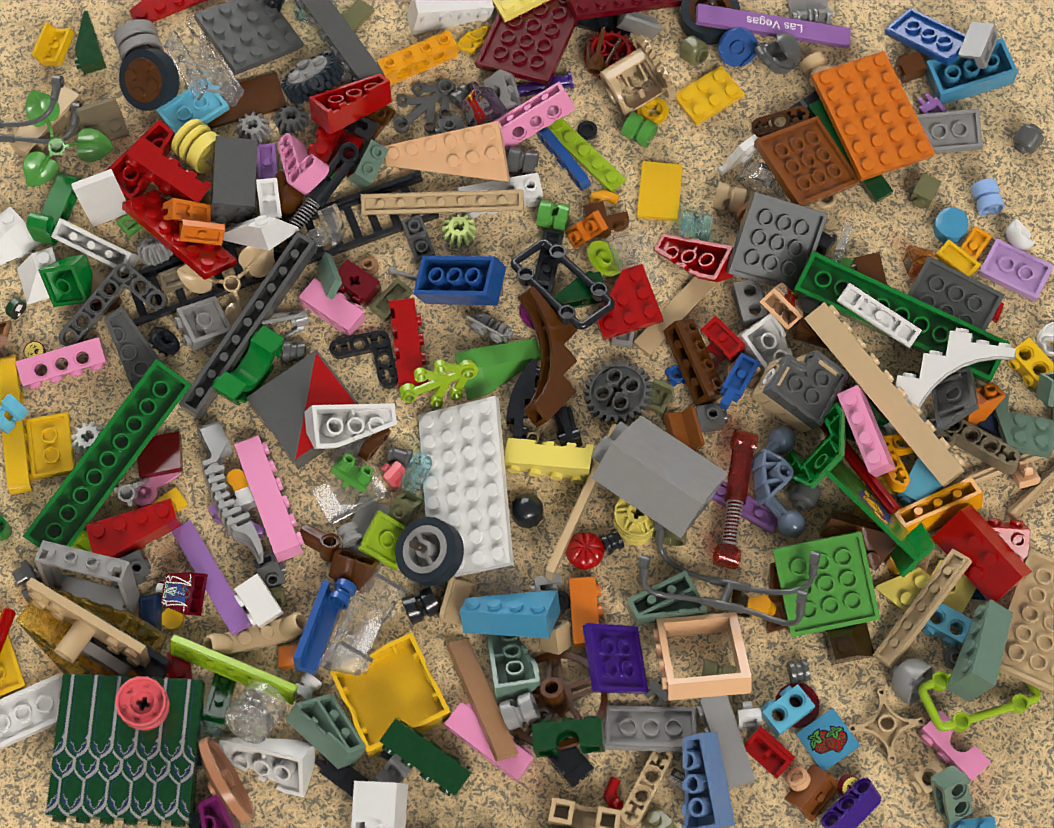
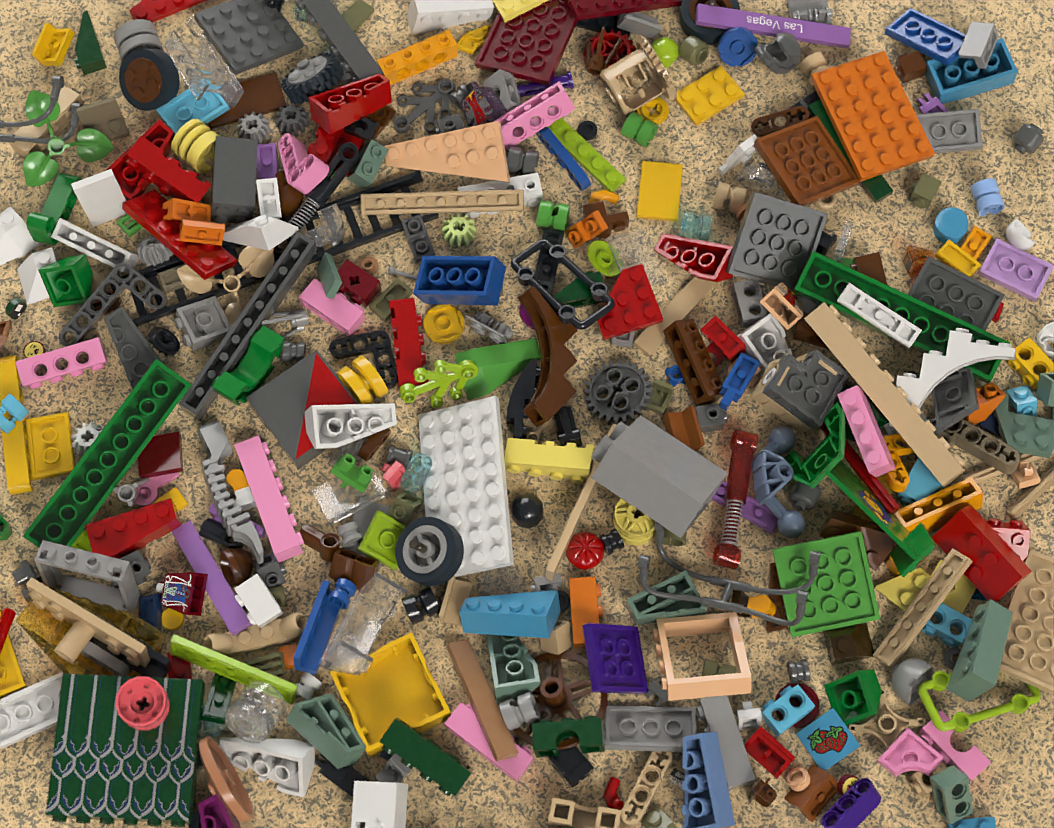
(217, 533): none -> black piece
(236, 565): none -> reddish brown hat
(277, 655): none -> olive tile
(363, 381): none -> yellow wheel
(440, 329): none -> yellow tile
(666, 50): none -> lime hair
(763, 793): none -> reddish brown hinge
(855, 696): none -> green slope
(909, 754): none -> bright pink tile
(1023, 400): none -> medium azure bracket

